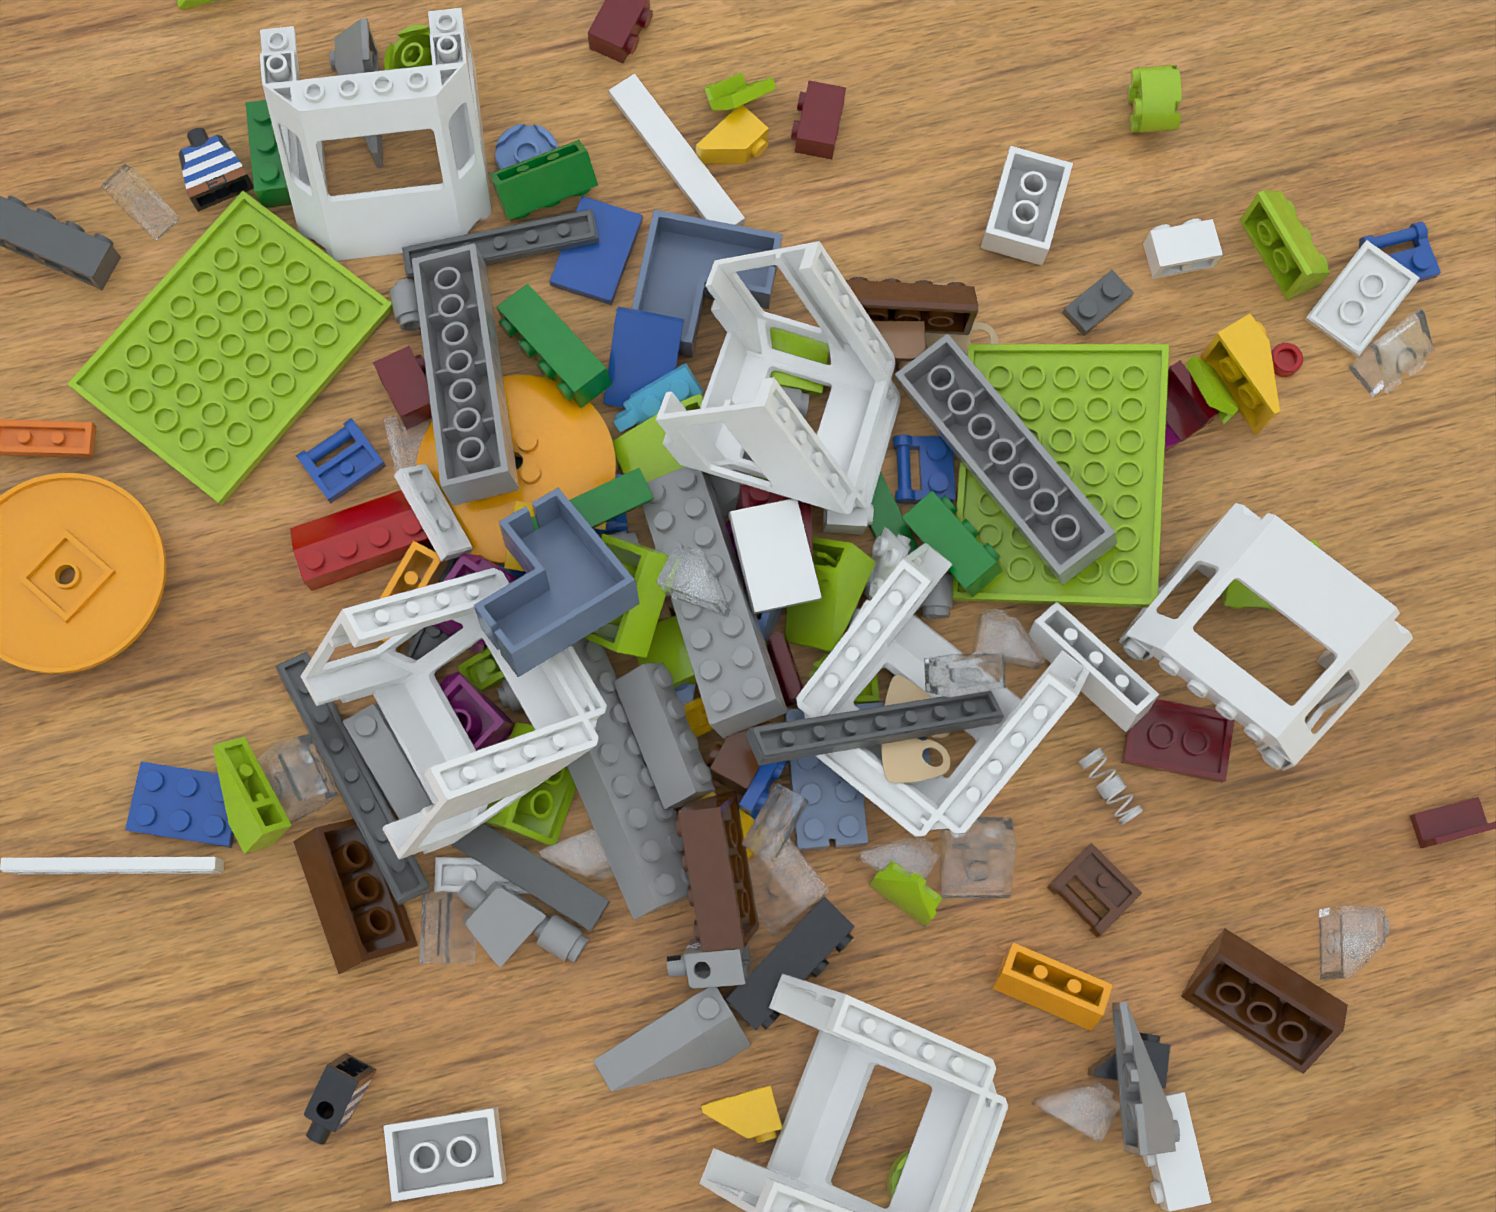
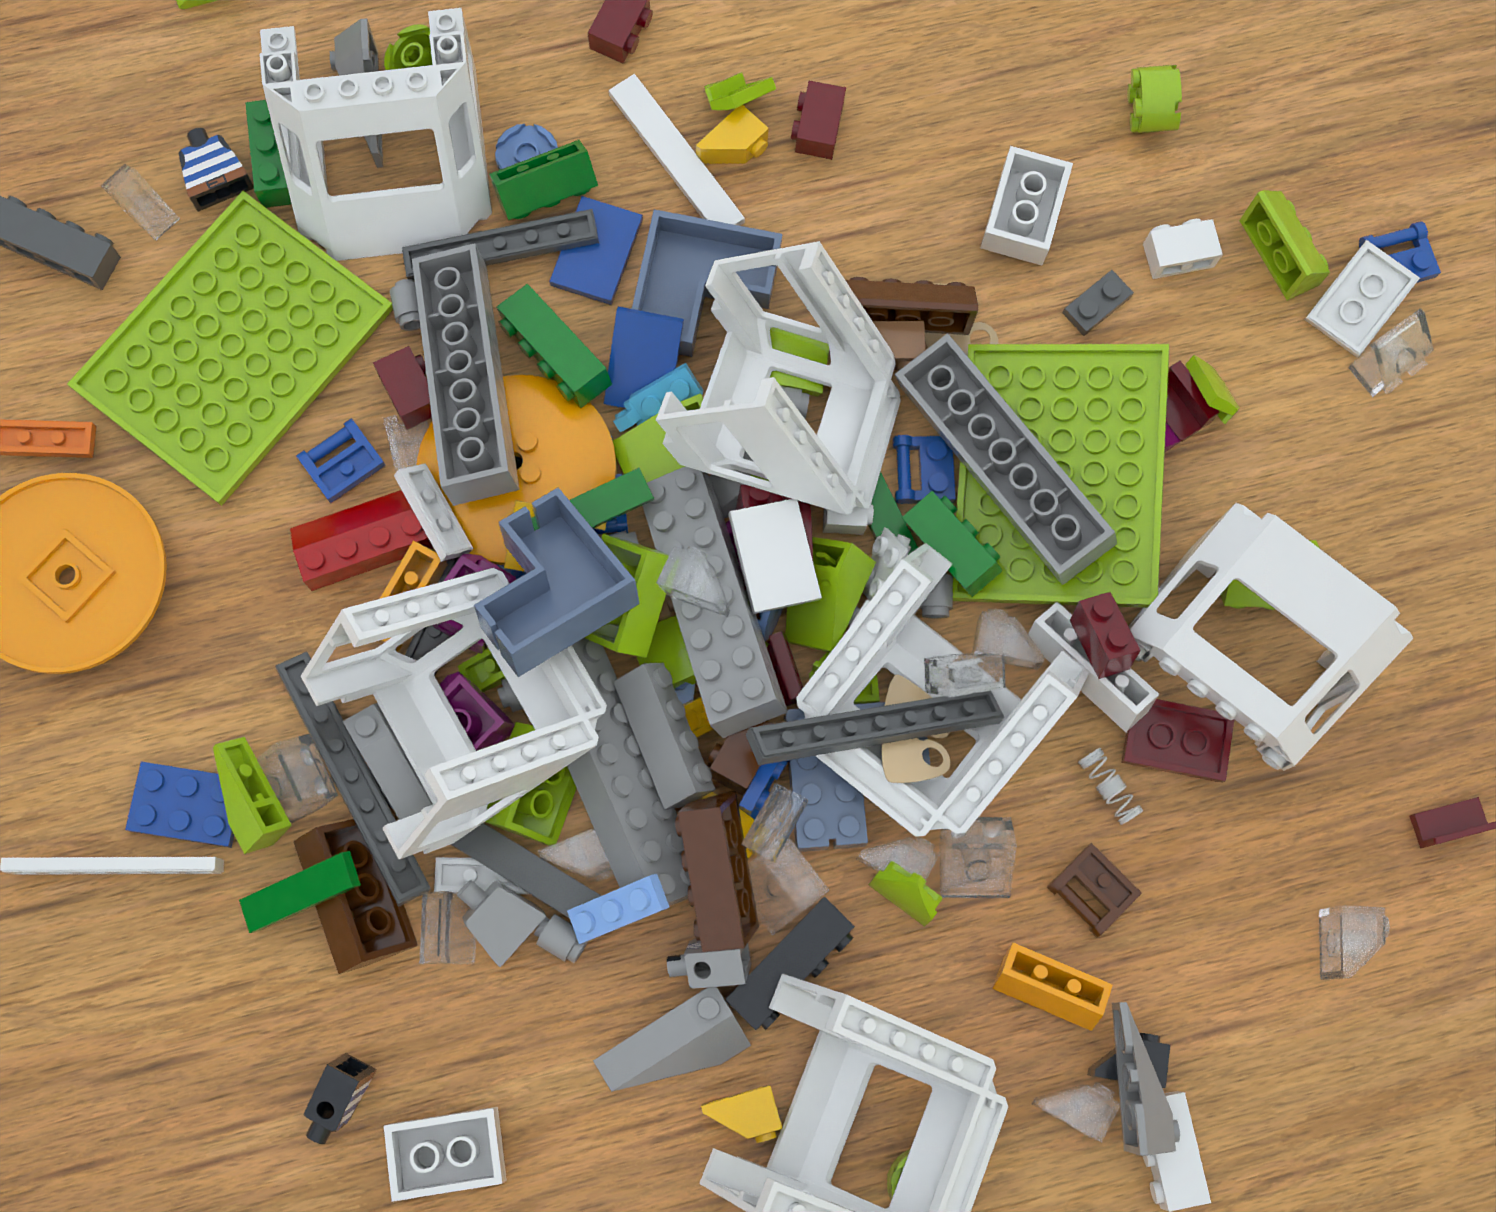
(299, 892): none -> green tile
(618, 908): none -> light blue plate
(1104, 635): none -> dark red brick
(1246, 366): yellow slope -> none
(1265, 1001): reddish brown slope -> none
(1286, 359): red tile -> none

